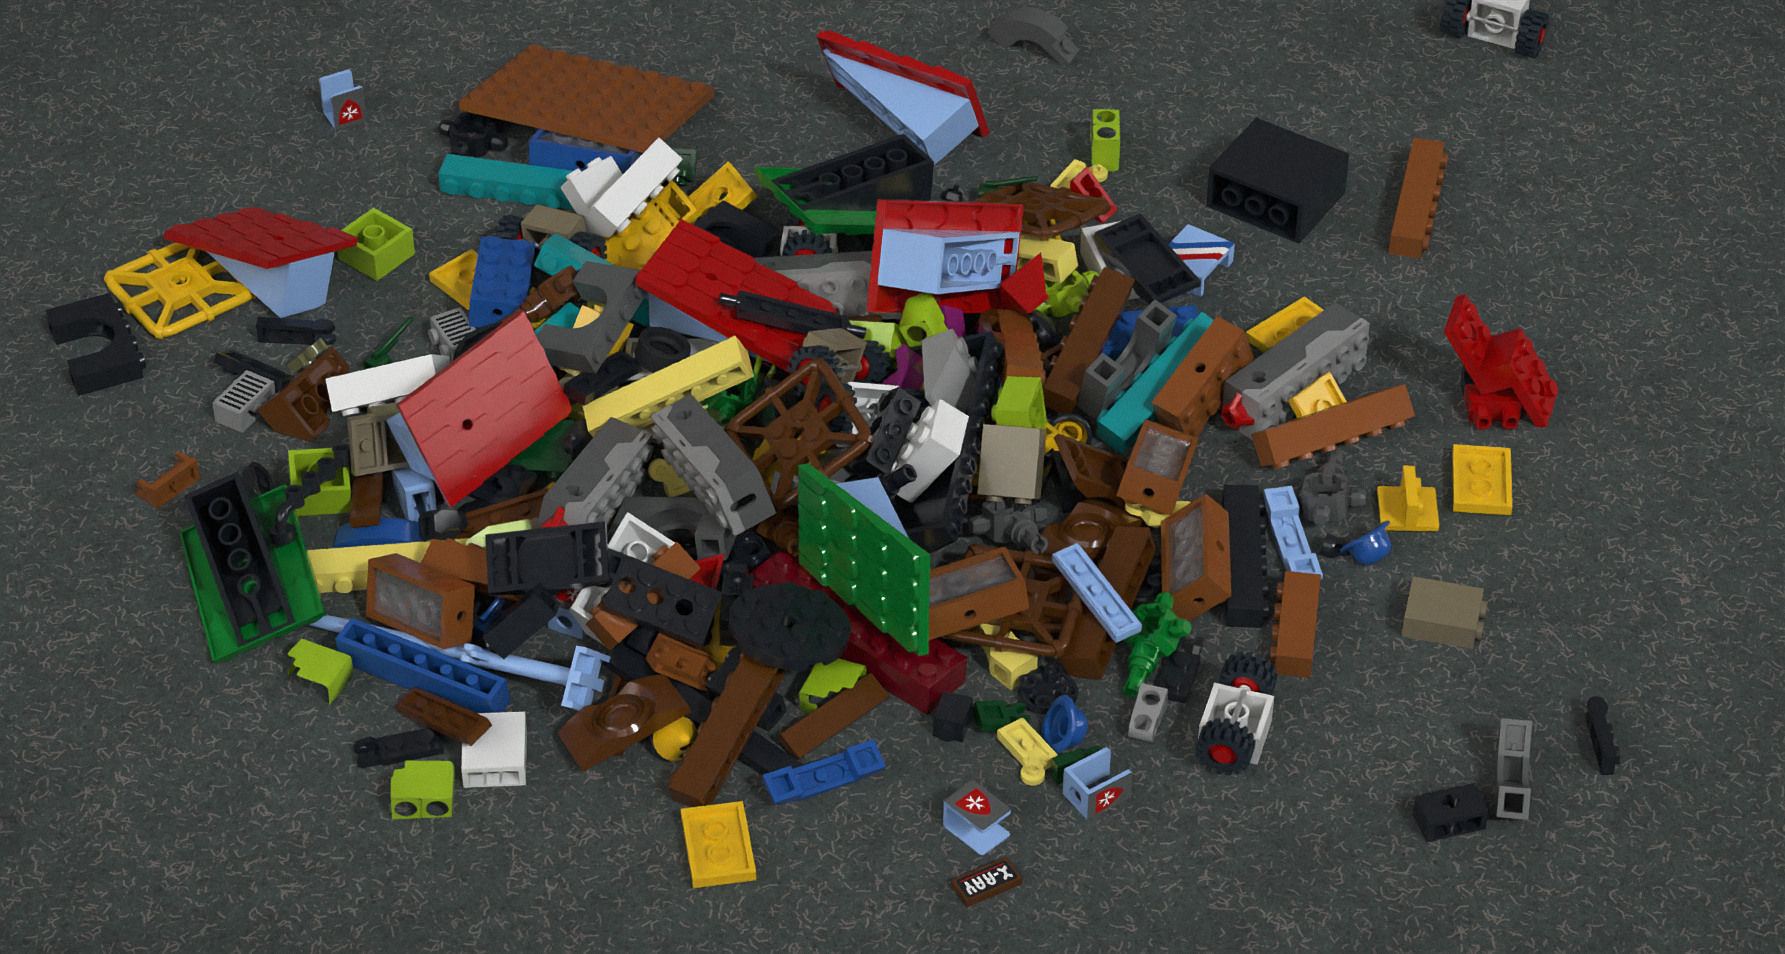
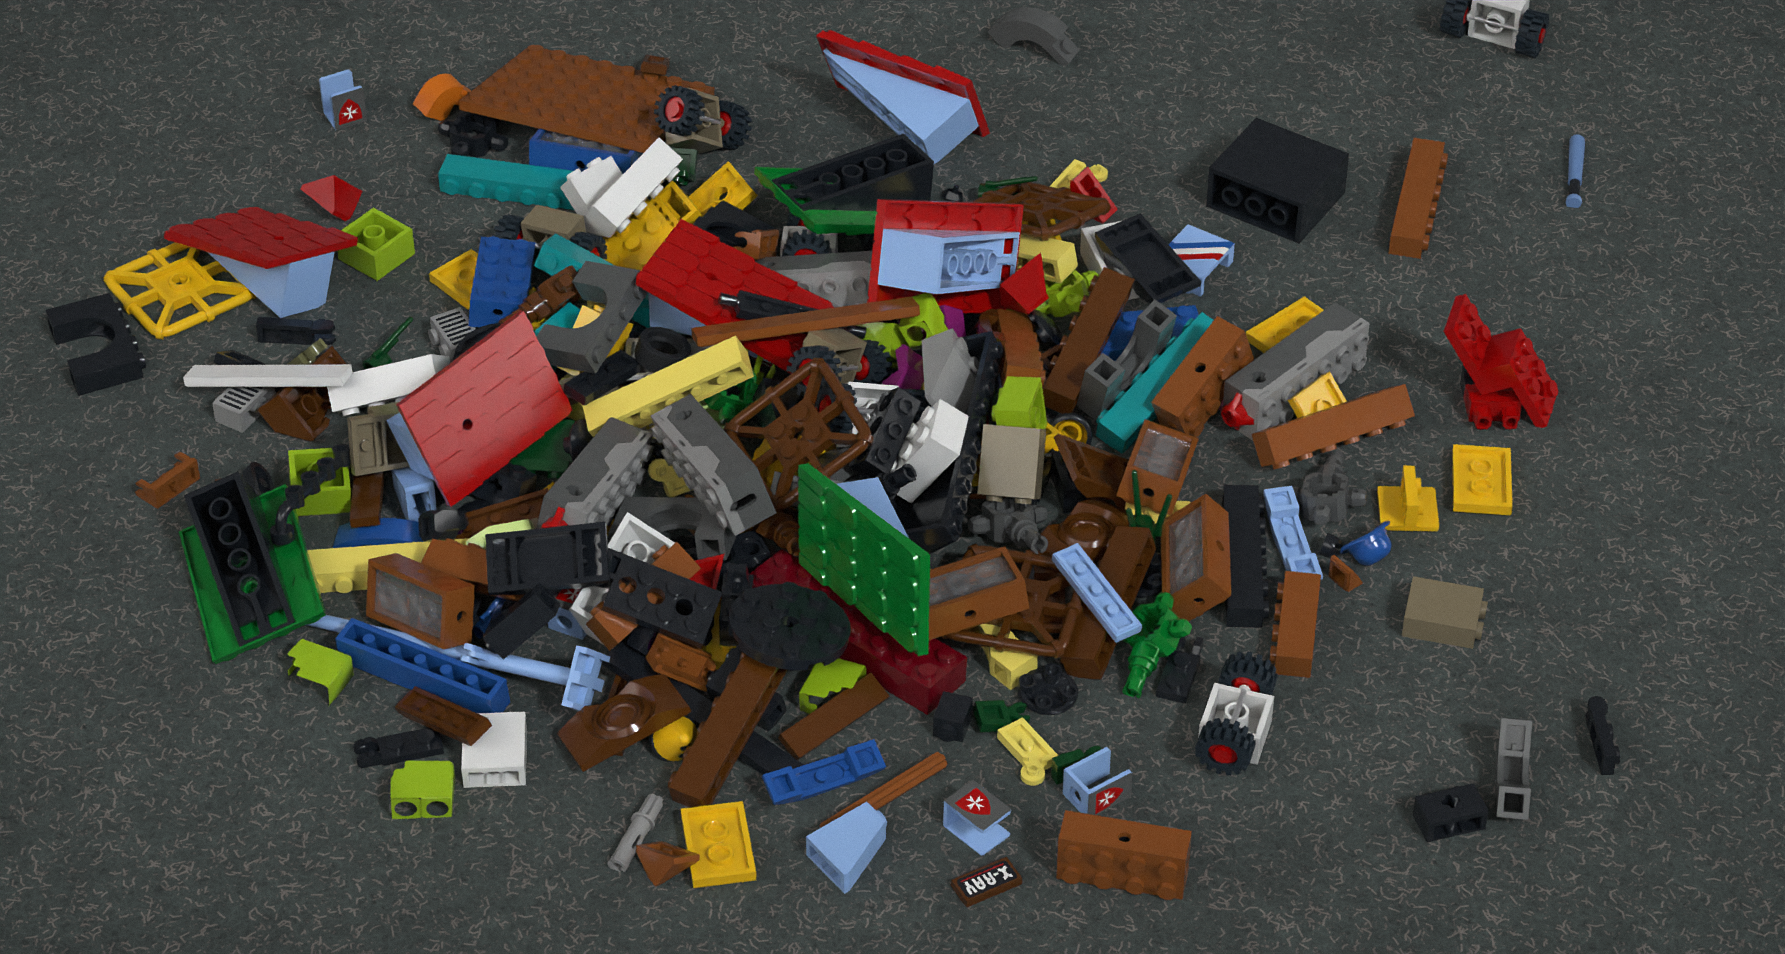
(268, 375): none -> white tile
(334, 195): none -> red slope
(440, 96): none -> orange brick
(641, 824): none -> light grey axle
(655, 64): none -> reddish brown tile
(664, 860): none -> dark orange slope
(701, 120): none -> brick
(760, 243): none -> dark orange hinge
(806, 321): none -> dark orange tile
(847, 844): none -> light blue slope
(897, 785): none -> dark orange axle
(1064, 725): blue hat -> none
(1105, 150): lime piece -> none
(1123, 855): none -> dark orange brick
(1144, 520): none -> dark green plant
(1147, 713): light grey leg -> none
(1343, 575): none -> dark orange slope
(1575, 170): none -> medium blue piece

